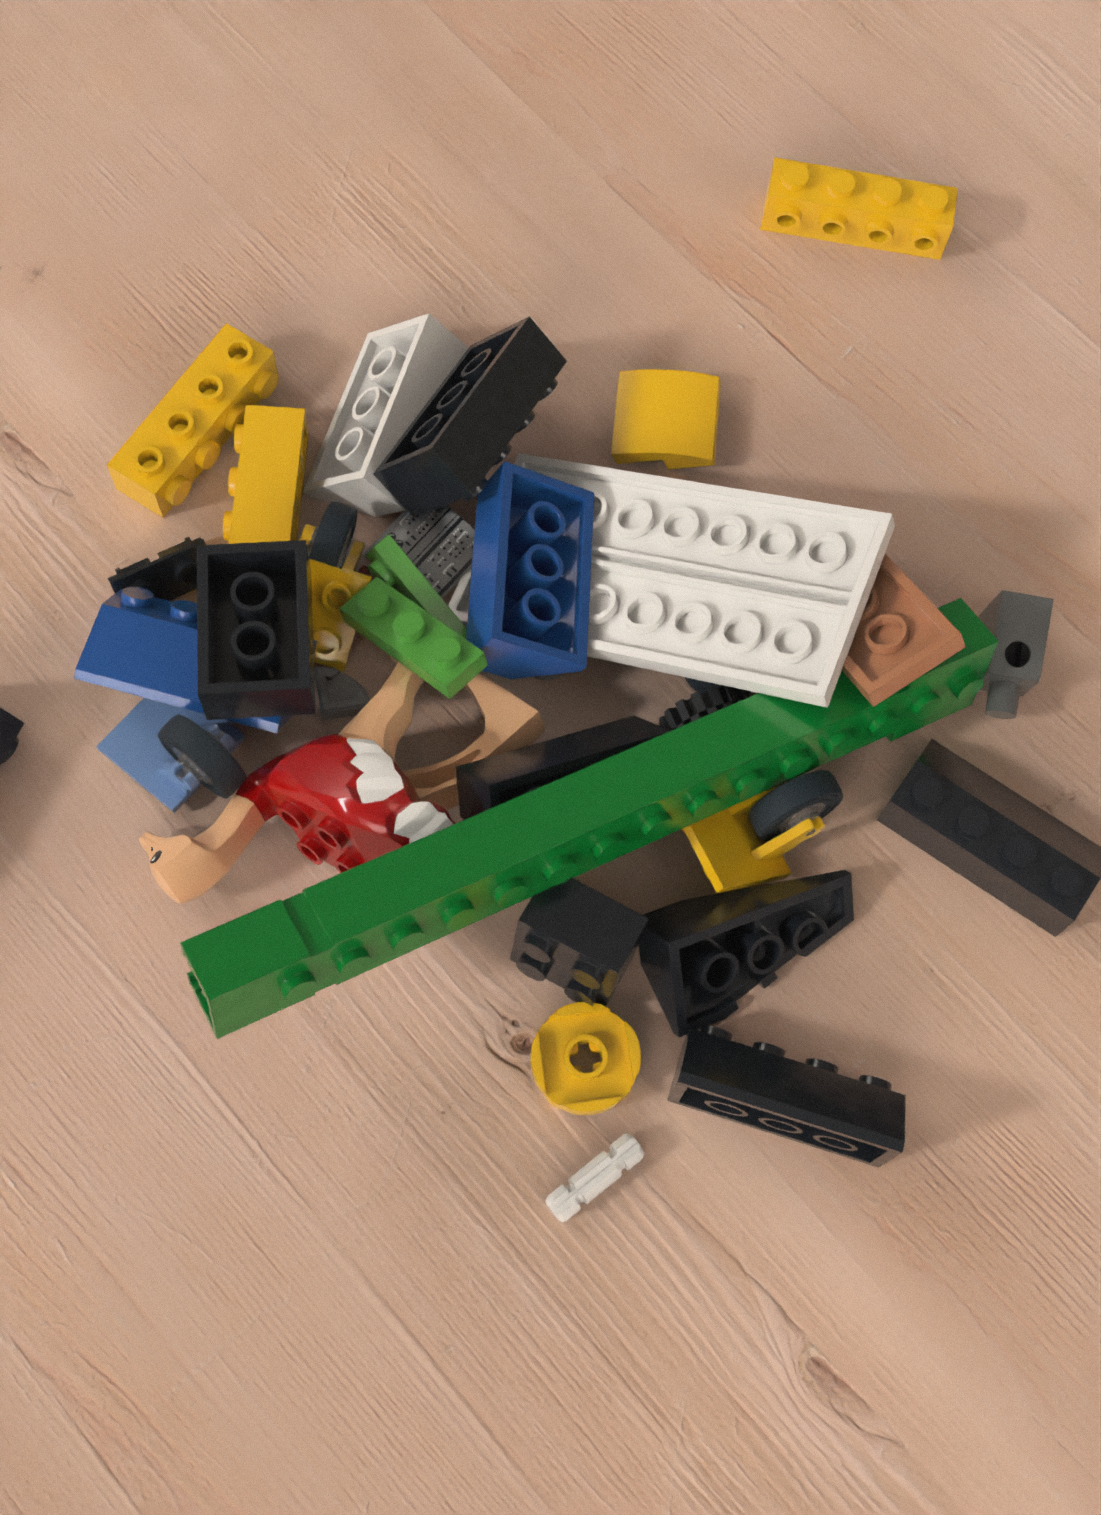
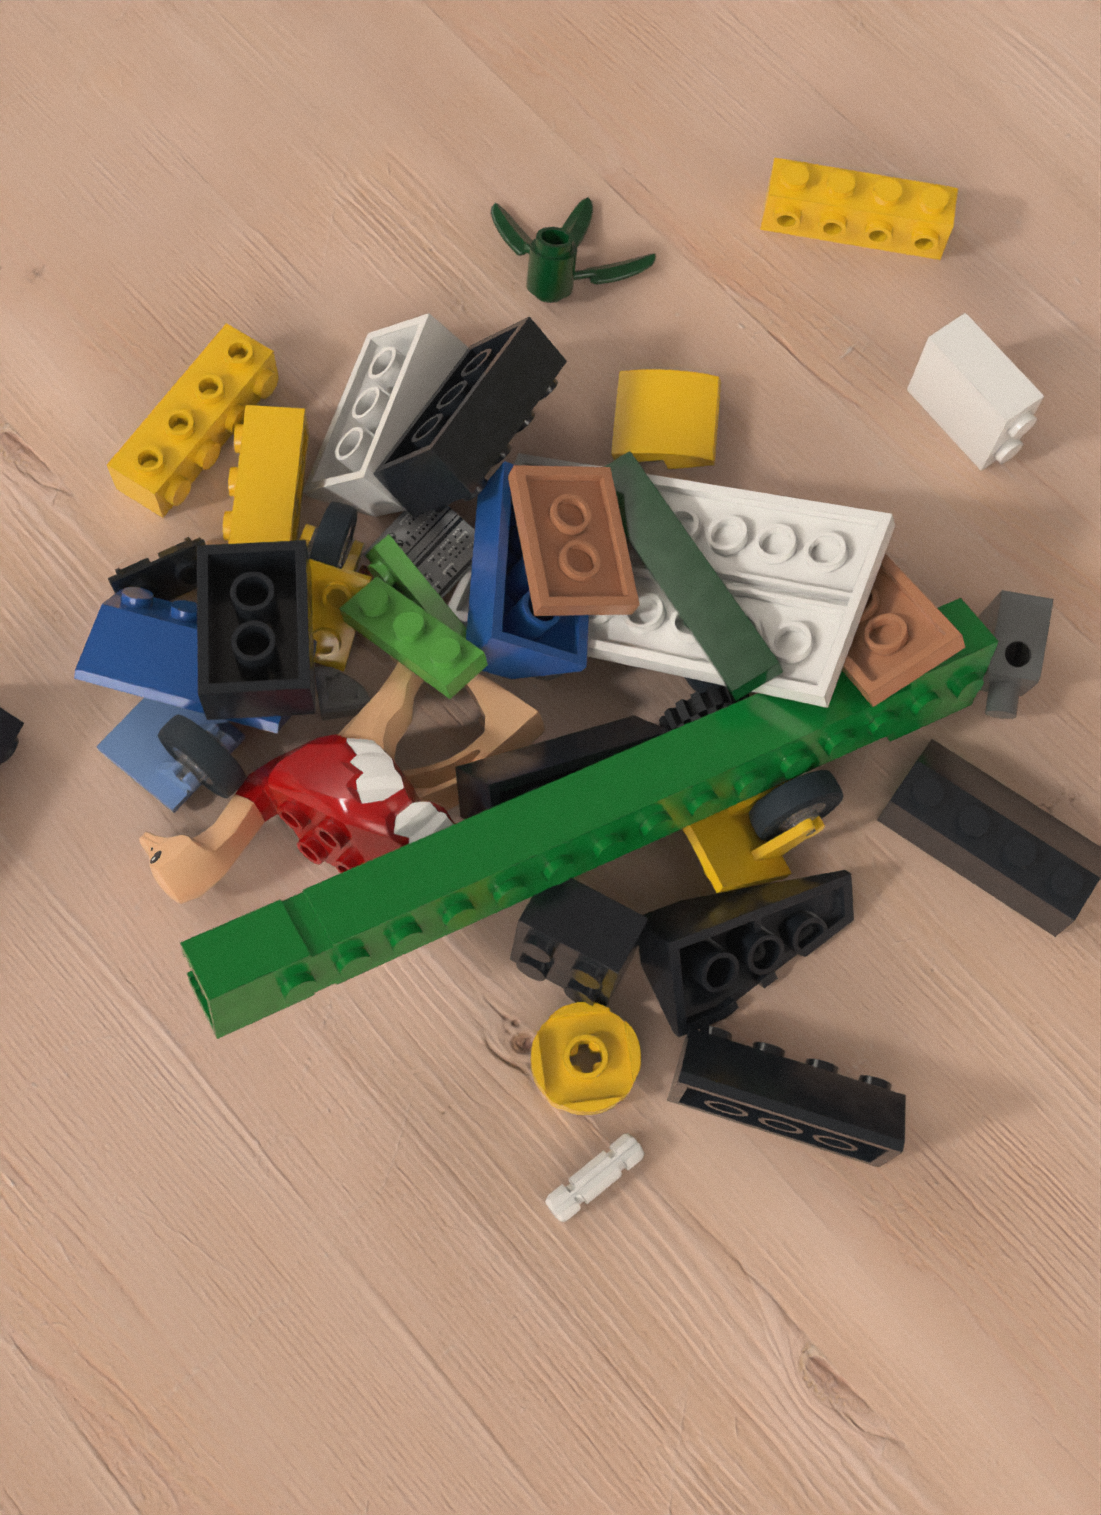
(555, 254): none -> dark green plant
(572, 541): none -> nougat plate
(691, 582): none -> dark green tile
(974, 392): none -> white brick

